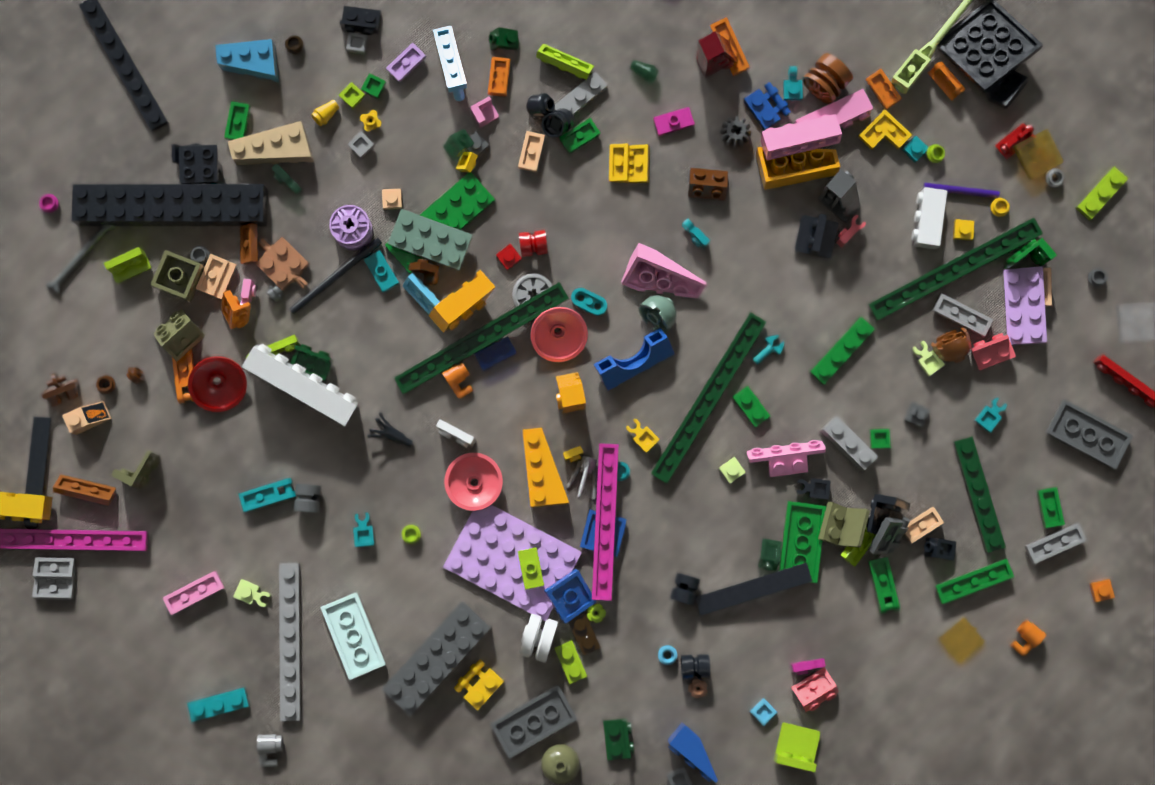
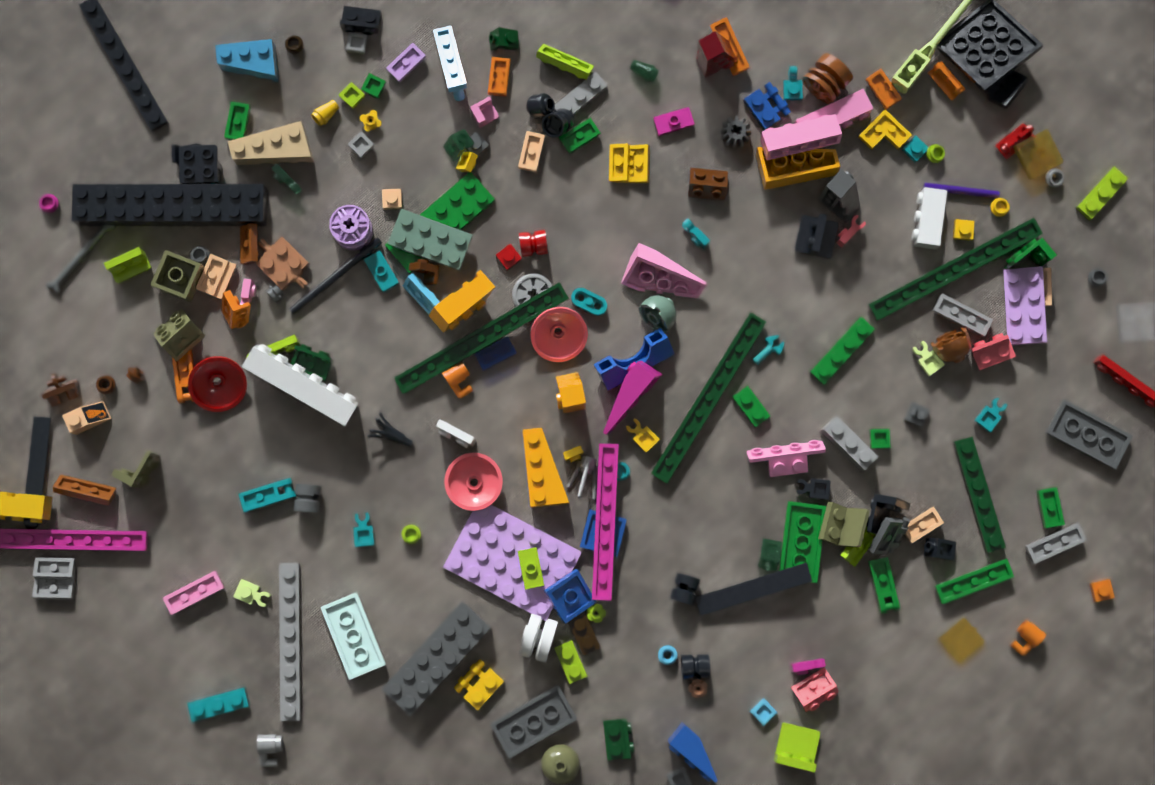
(637, 382): none -> dark pink wedge
(732, 470): yellowish green plate -> none

